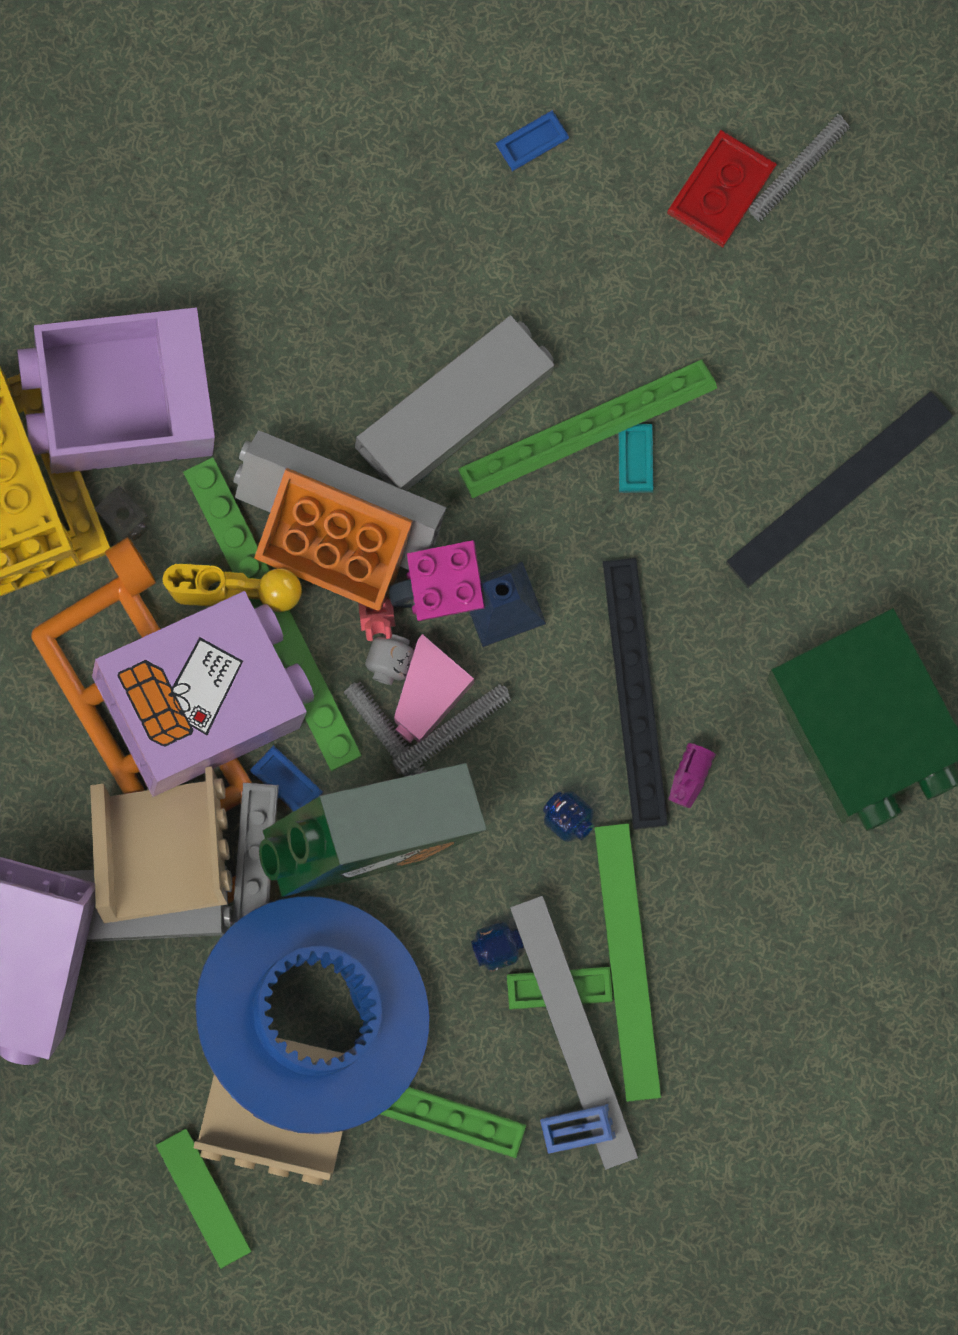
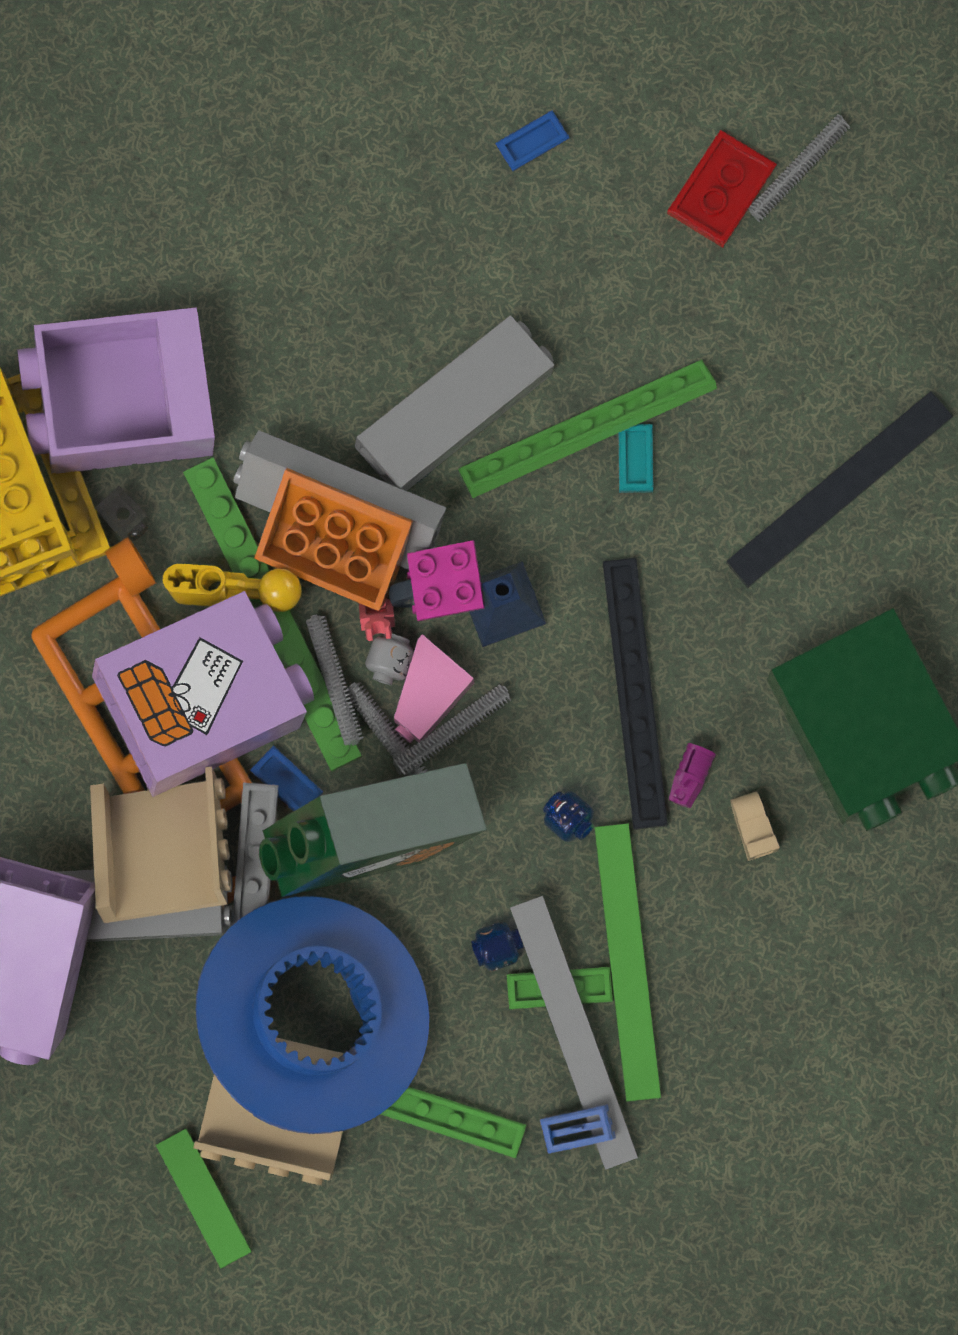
(333, 680): none -> light grey axle
(754, 826): none -> tan leg

